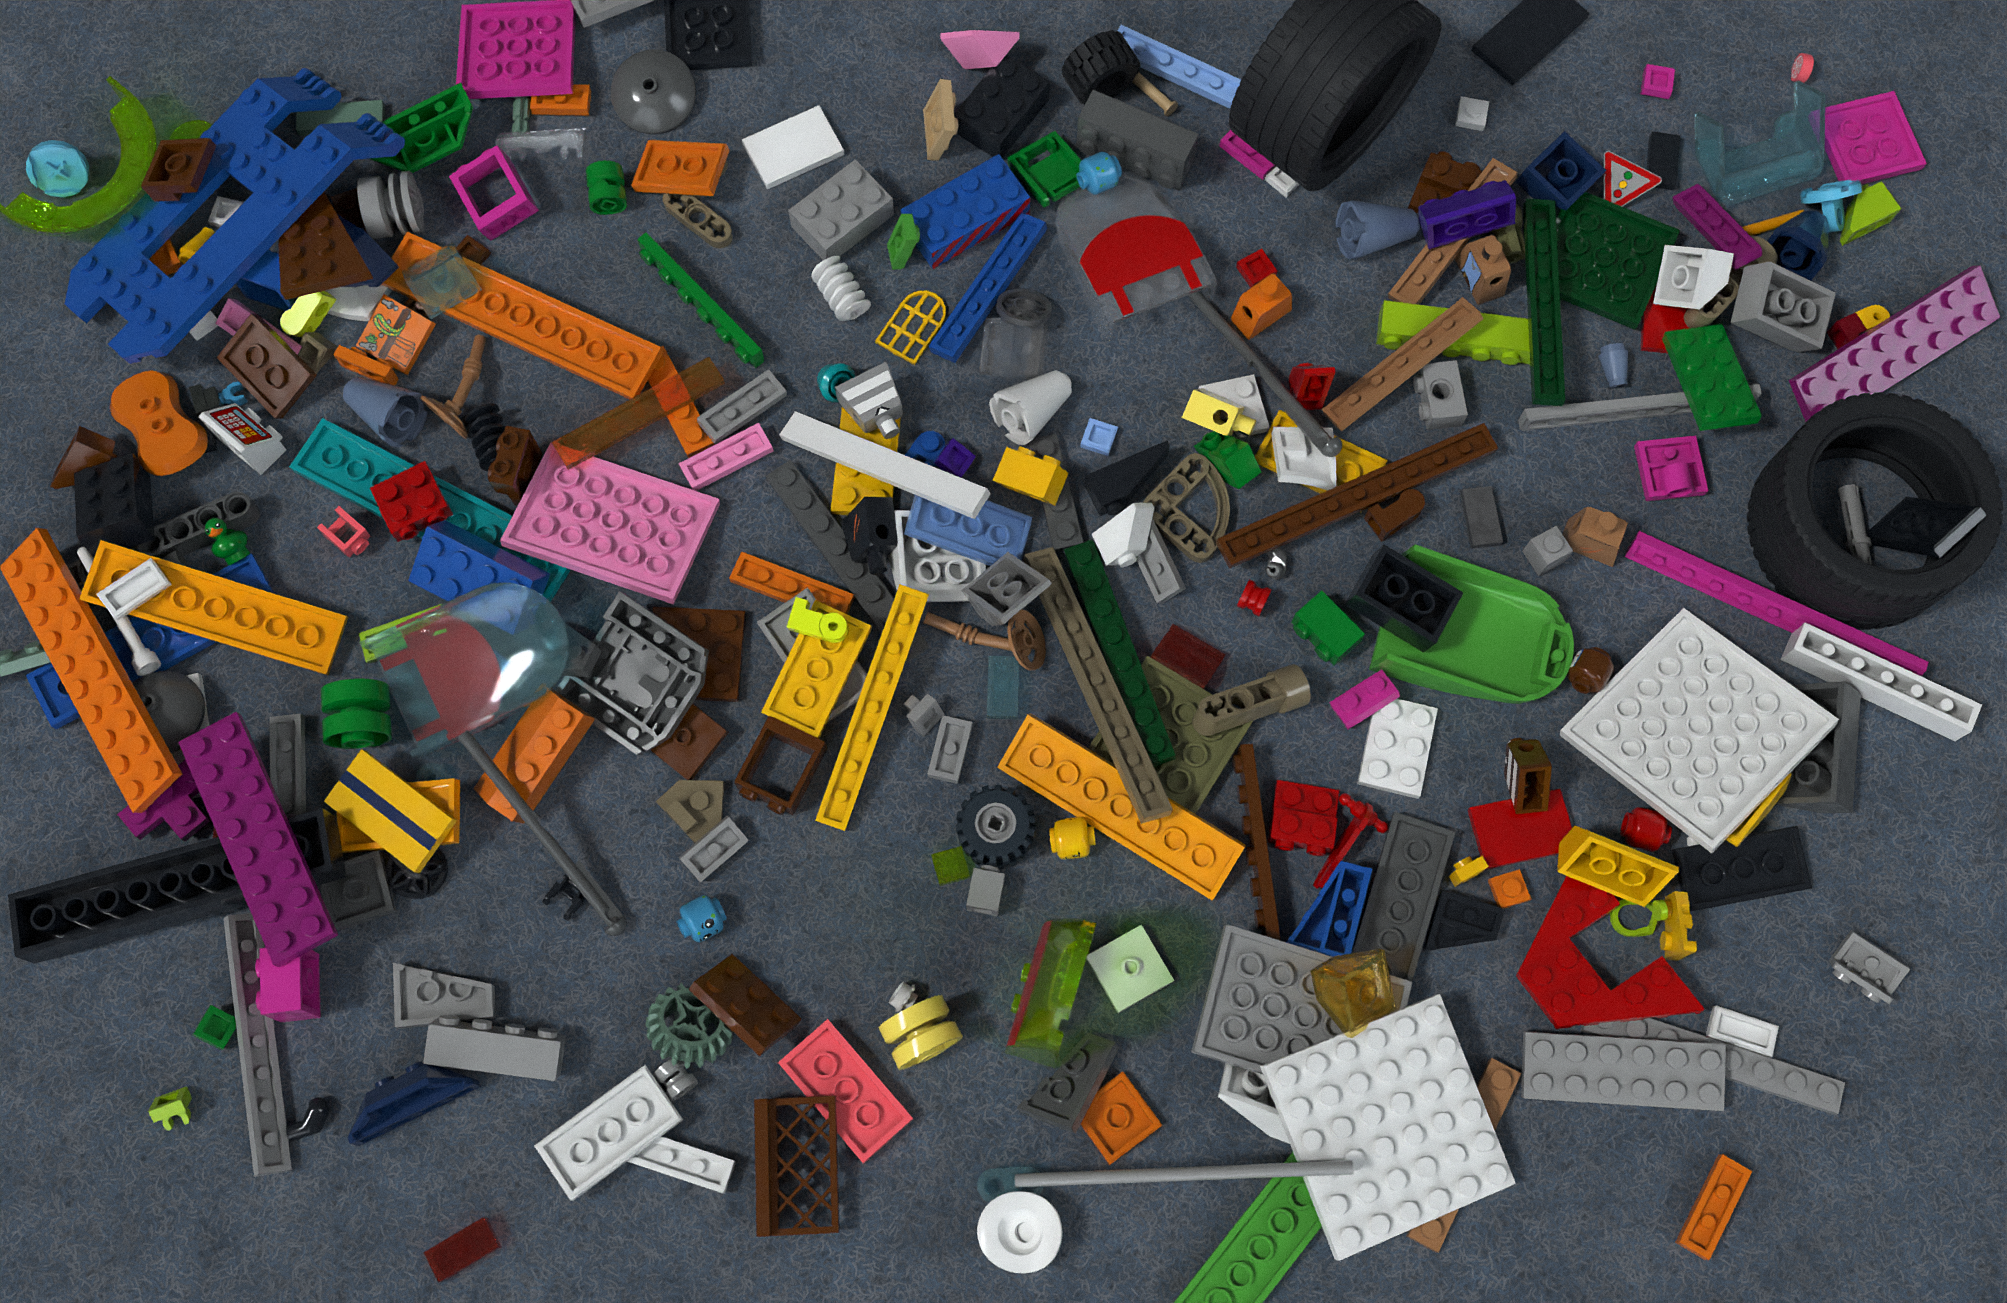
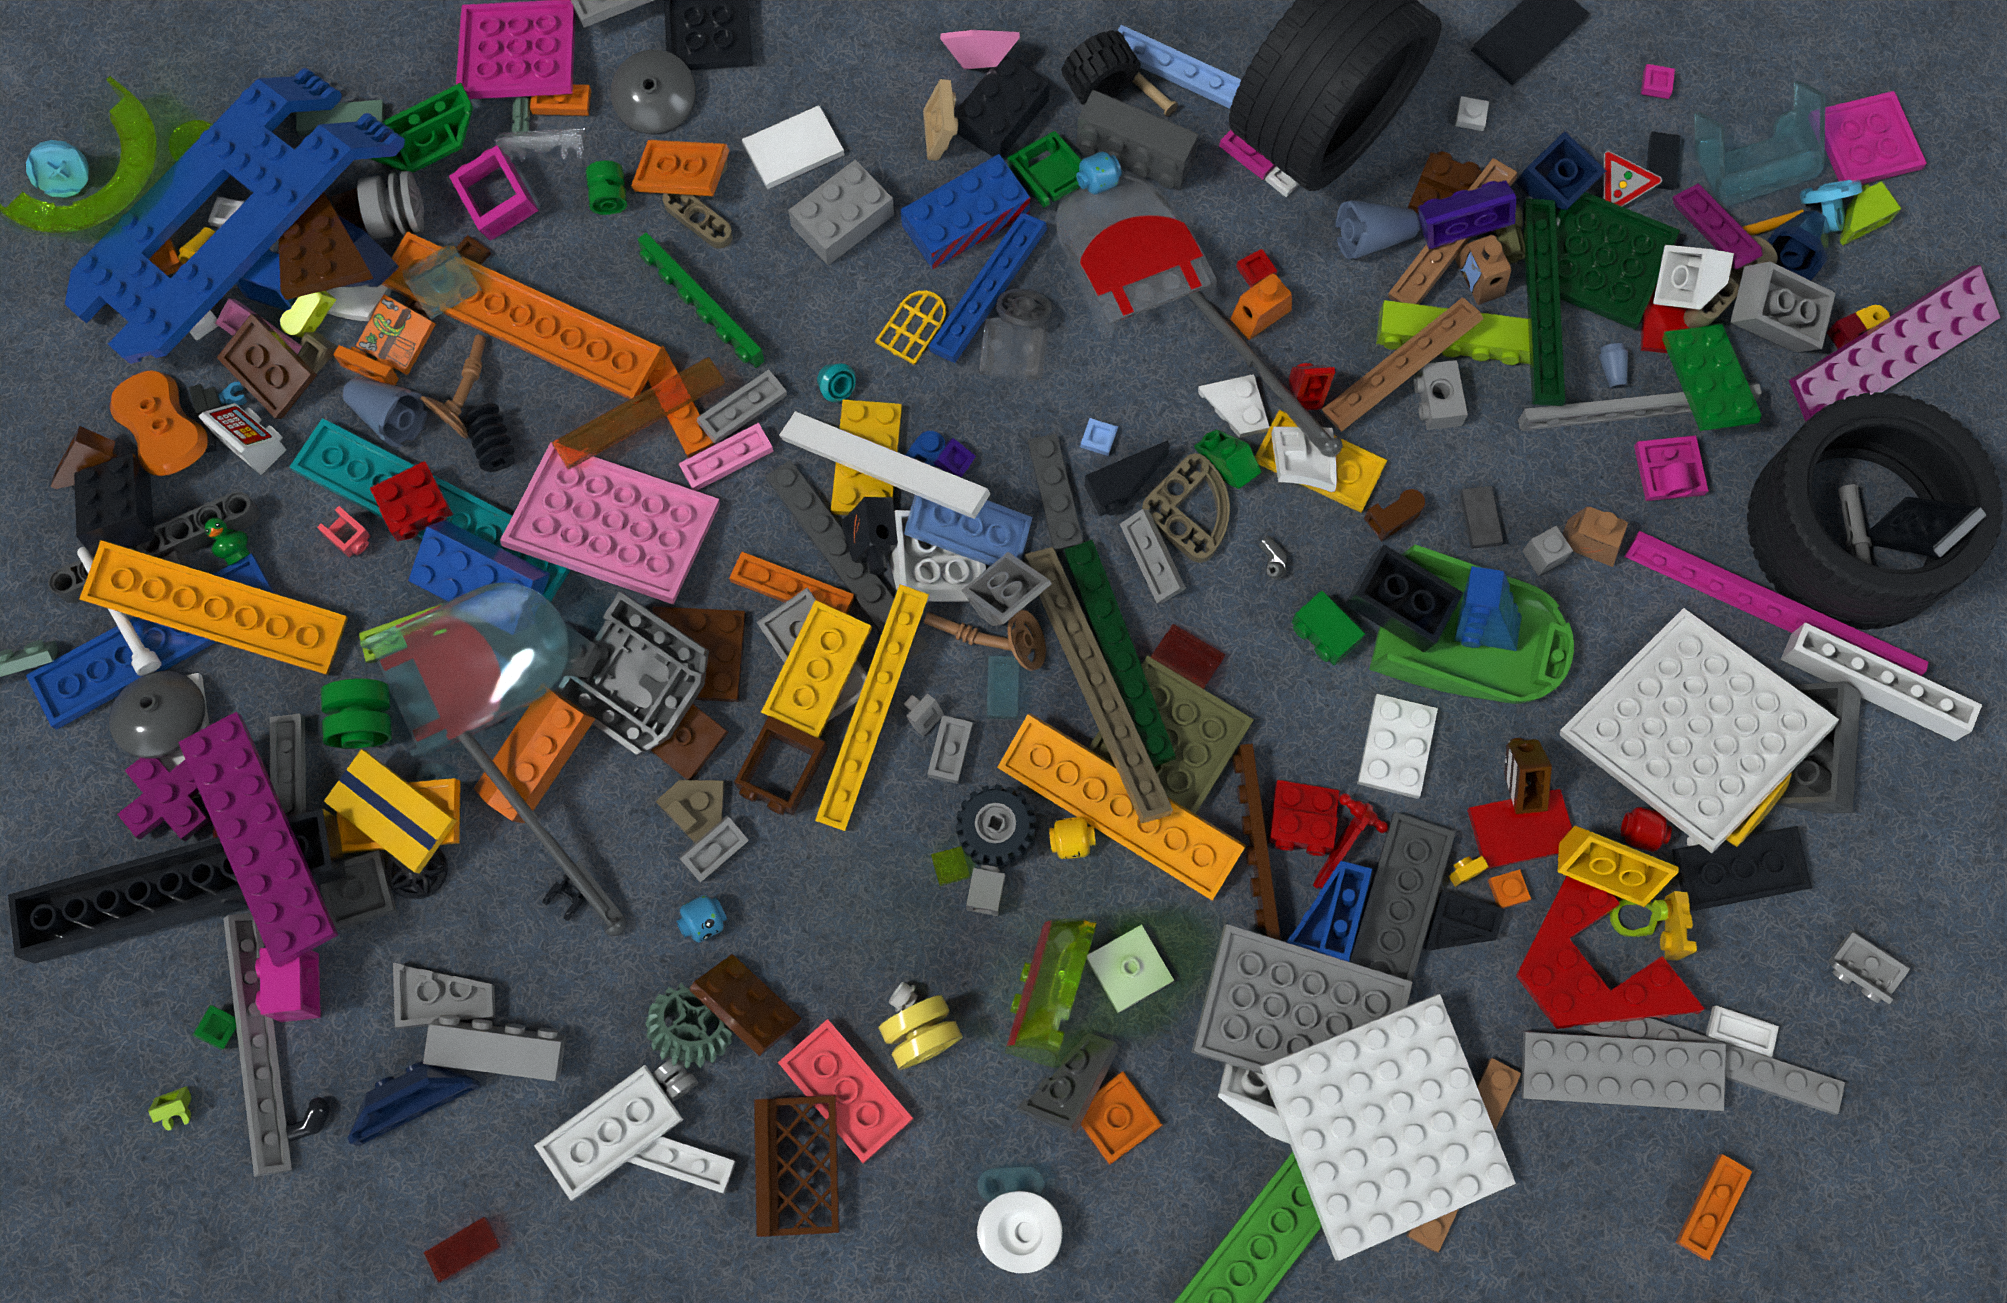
(90, 671): orange plate -> none
(134, 589): white tile -> none
(177, 168): reddish brown plate -> none
(515, 463): reddish brown plate -> none
(826, 627): neon yellow leg -> none
(840, 289): white piece -> none
(872, 401): light grey torso -> none
(903, 241): bright green plate -> none
(1030, 405): white cone -> none
(1030, 475): yellow brick -> none
(1125, 535): white slope -> none
(1184, 1173): light grey piece -> none
(1205, 410): light yellow torso -> none
(1254, 597): red wheel -> none
(1277, 692): dark tan beam -> none
(1354, 989): clear yellow slope -> none
(1356, 495): reddish brown plate -> none
(1364, 699): dark pink plate -> none
(1488, 611): none -> blue wedge
(1590, 670): reddish brown head -> none
(1802, 67): coral tile -> none

